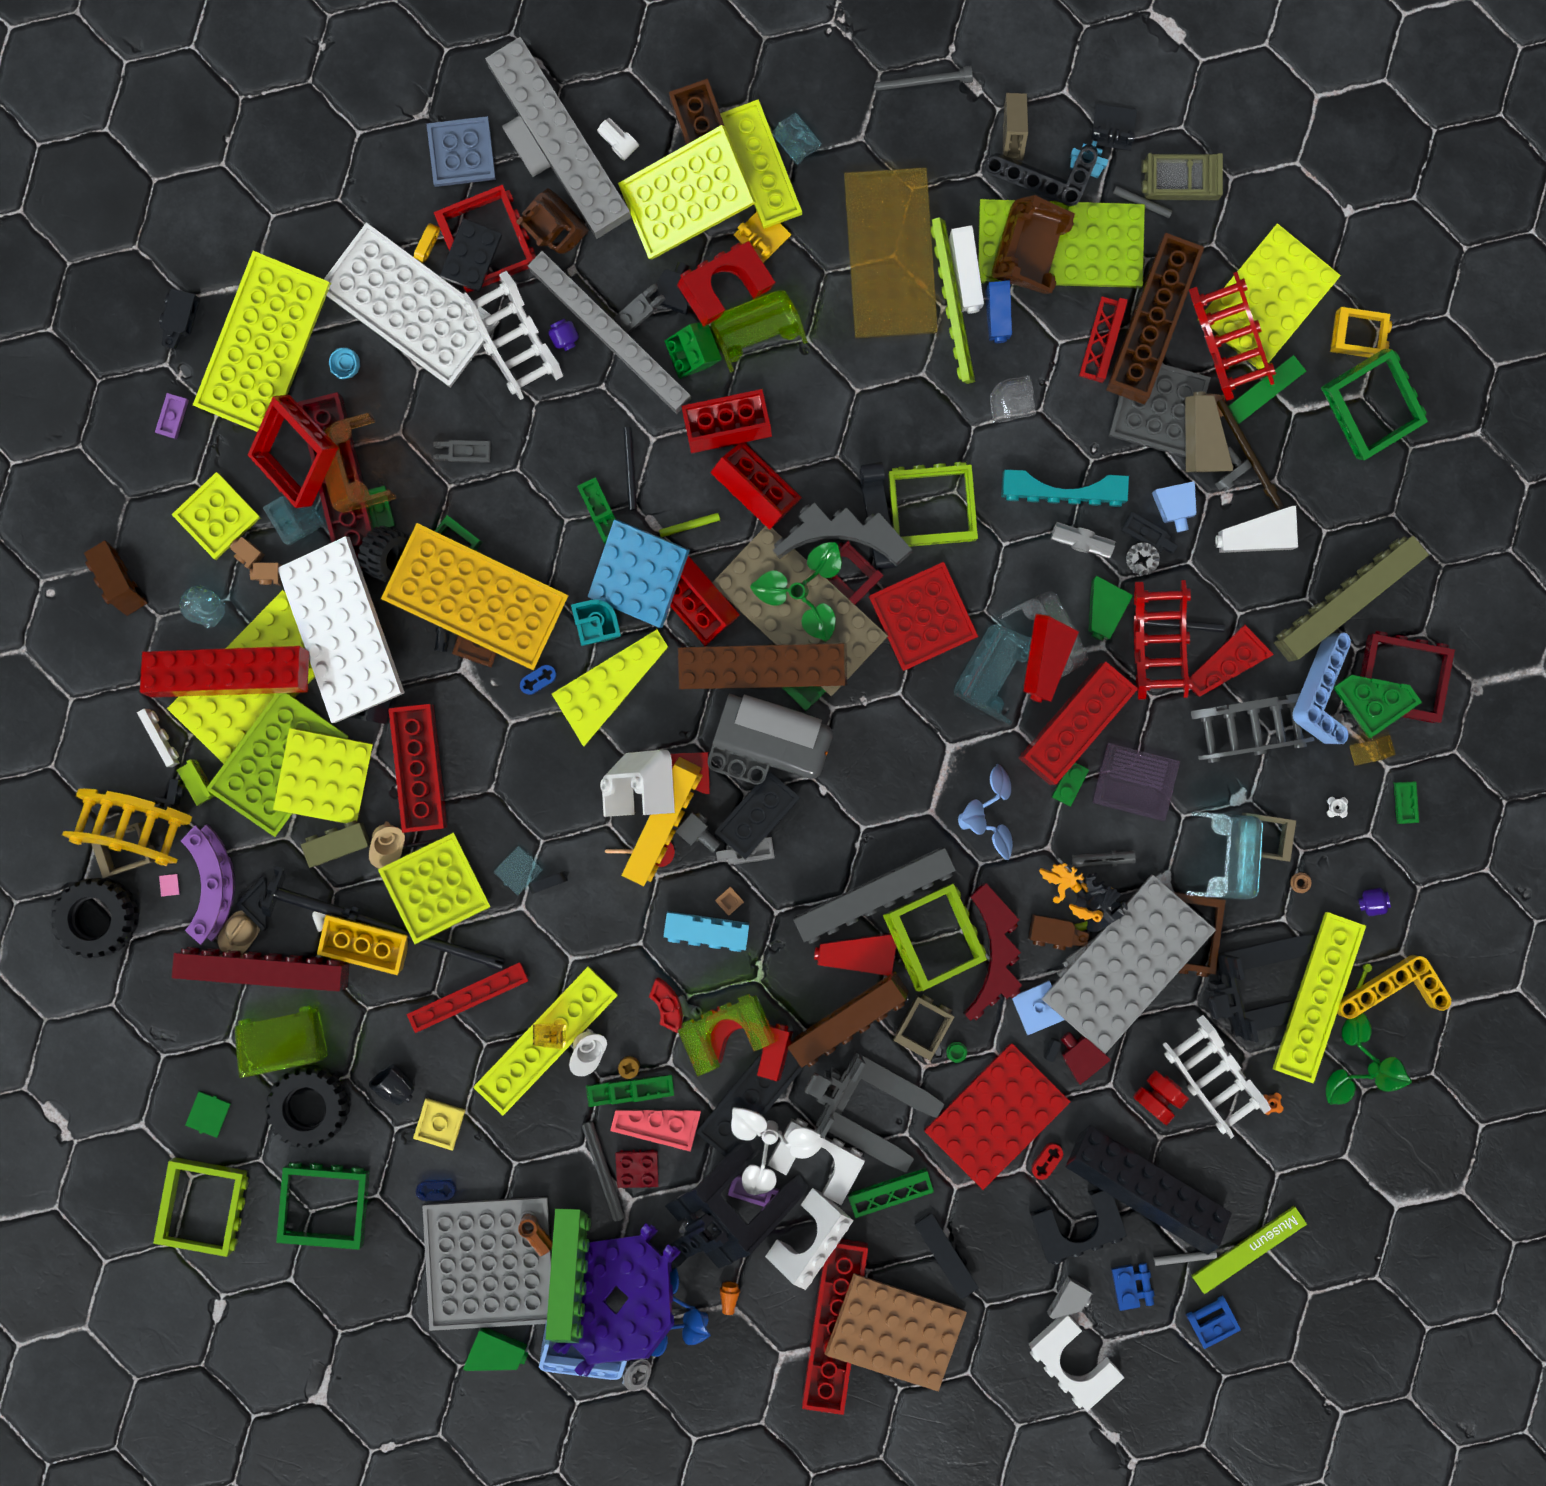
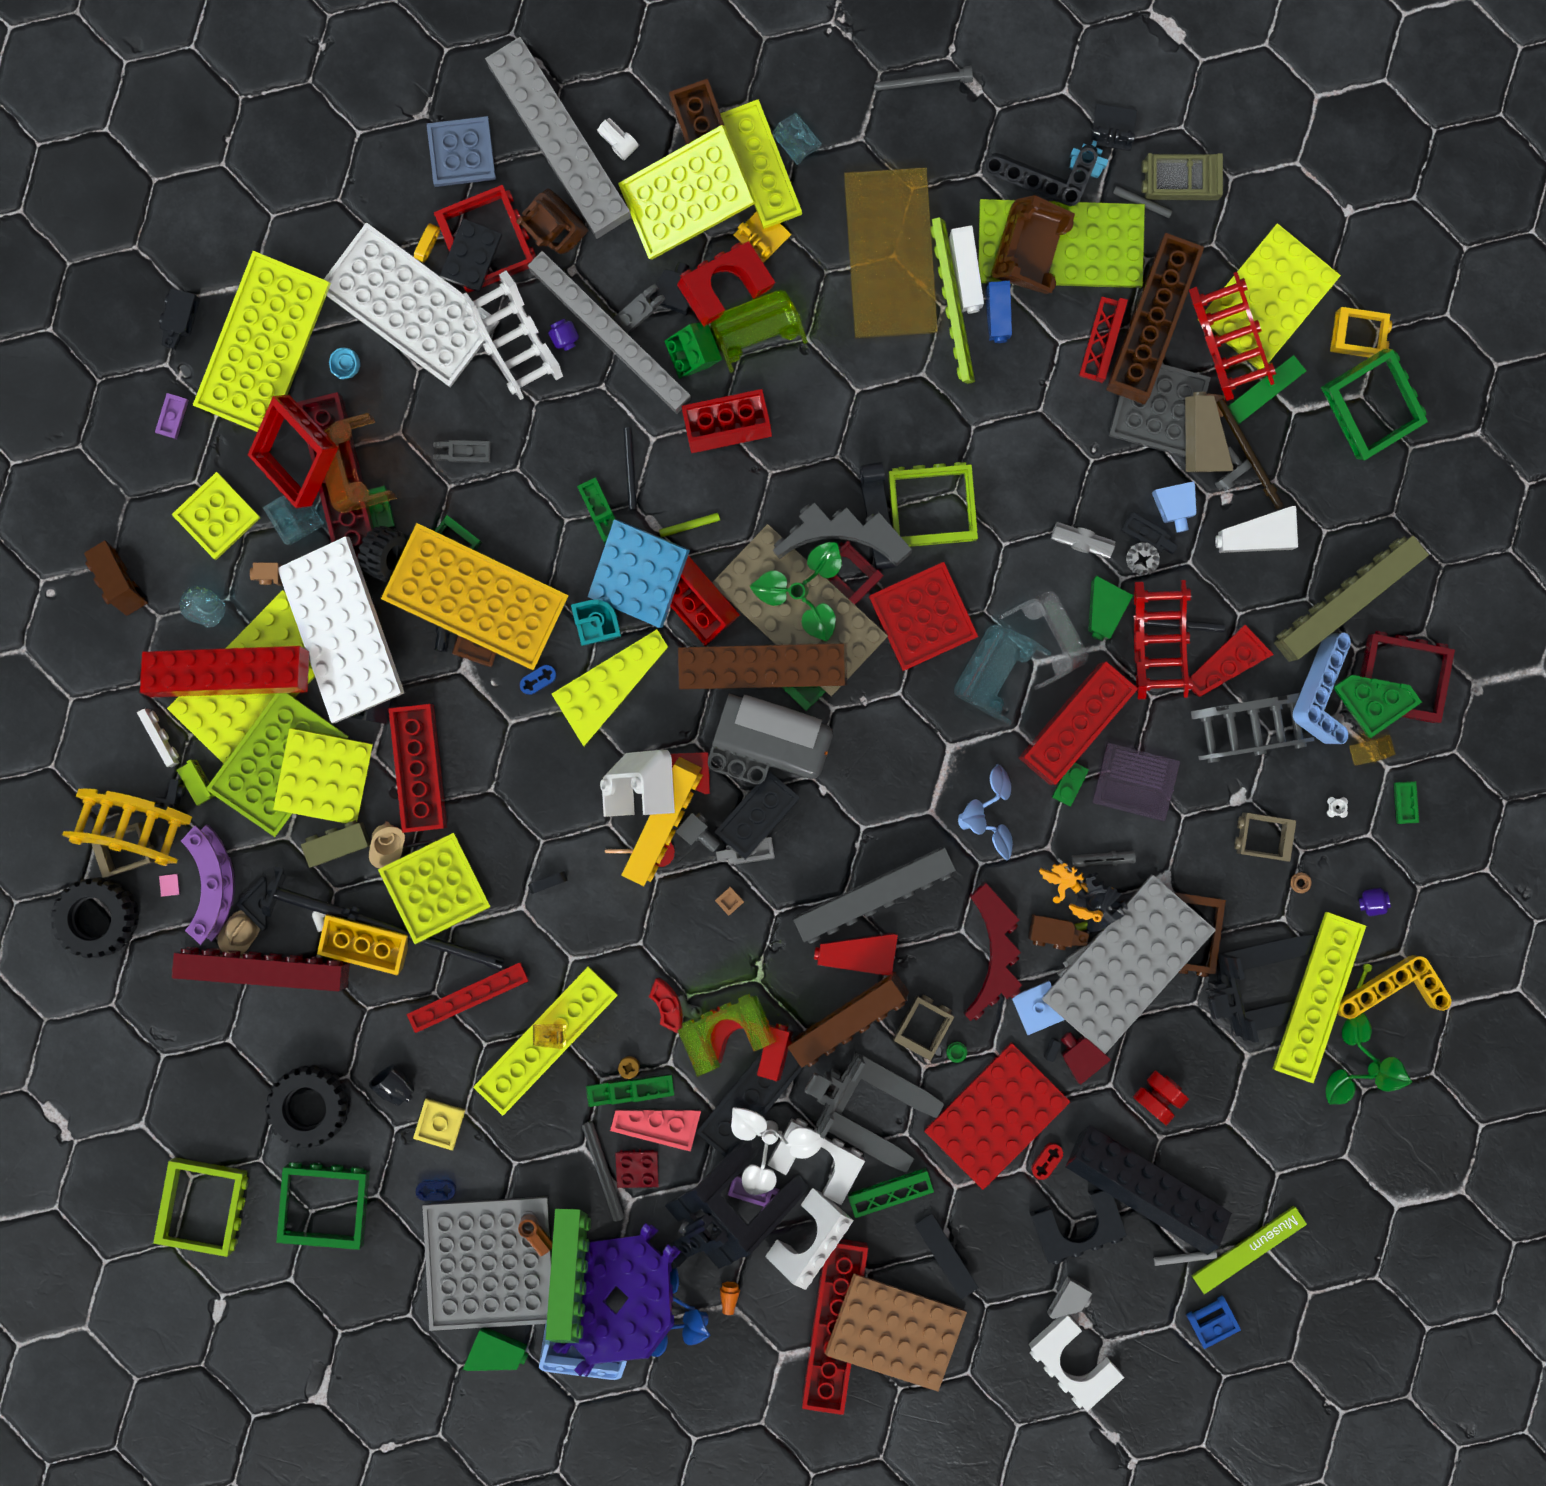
(208, 1114): green piece -> none
(246, 552): medium nougat brick -> none
(279, 1042): clear neon green windscreen -> none
(518, 870): clear light blue piece -> none
(526, 146): light grey beam -> none
(587, 1052): white piece -> none
(639, 1380): light grey gear -> none
(706, 930): medium azure wedge -> none
(755, 485): red slope -> none
(907, 951): lime window -> none
(1012, 399): clear brick -> none
(1015, 125): dark tan slope -> none
(1020, 484): teal arch -> none
(1047, 656): red slope -> none
(1126, 1288): blue plate -> none
(1227, 1063): white fence -> none
(1242, 857): clear light blue windscreen -> none
(1277, 1107): orange plate -> none

